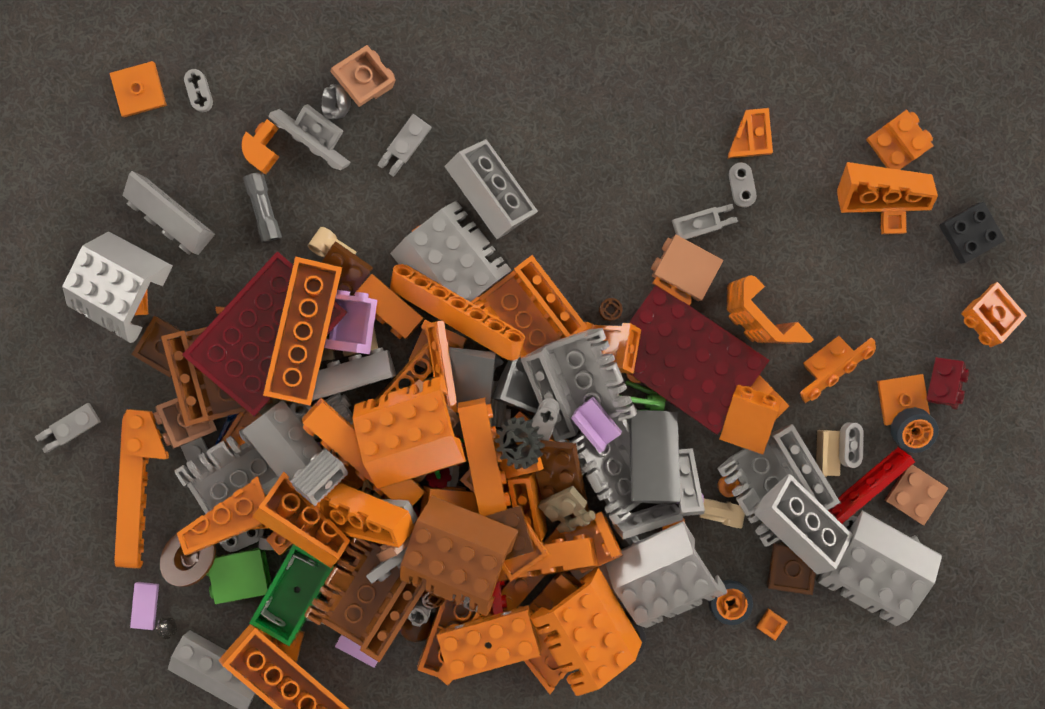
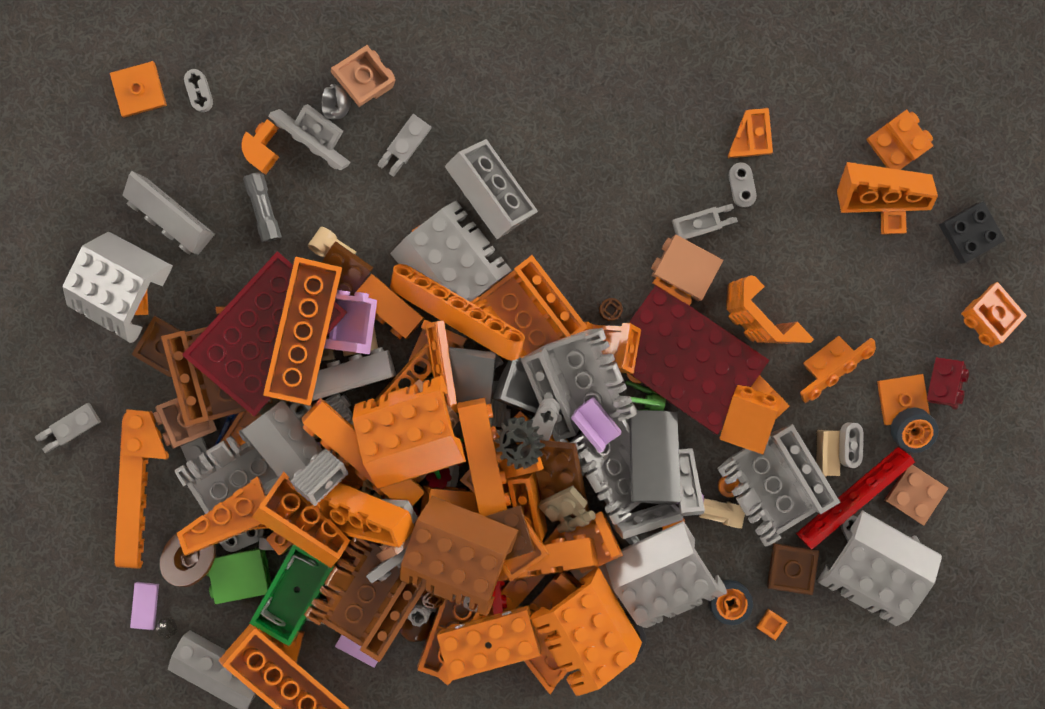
(804, 525): light grey slope -> none

